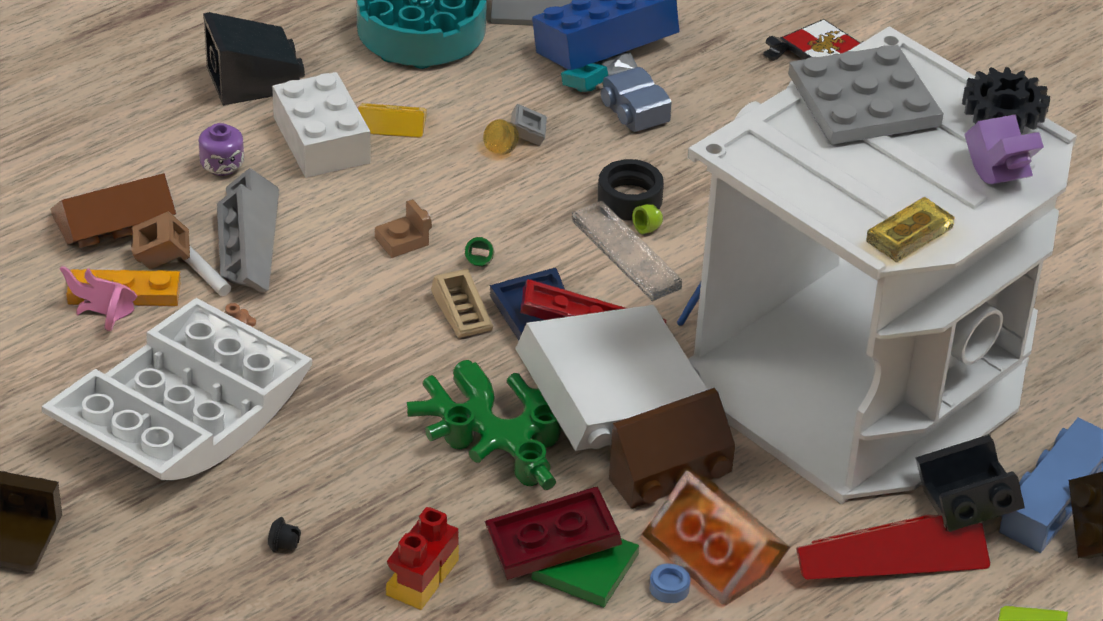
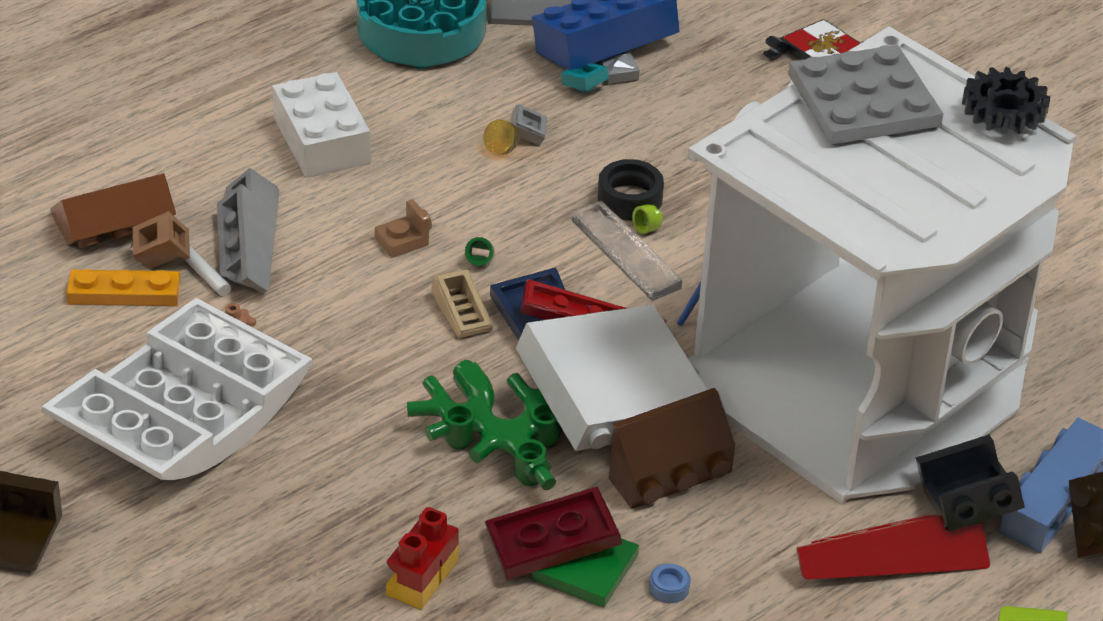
(101, 296): bright pink piece -> none
(221, 149): medium lavender head -> none
(248, 57): black slope -> none
(283, 535): black piece -> none
(394, 119): yellow slope -> none
(636, 99): sand blue brick -> none
(714, 539): clear orange slope -> none
(910, 229): clear yellow tile -> none
(1001, 150): medium lavender brick -> none

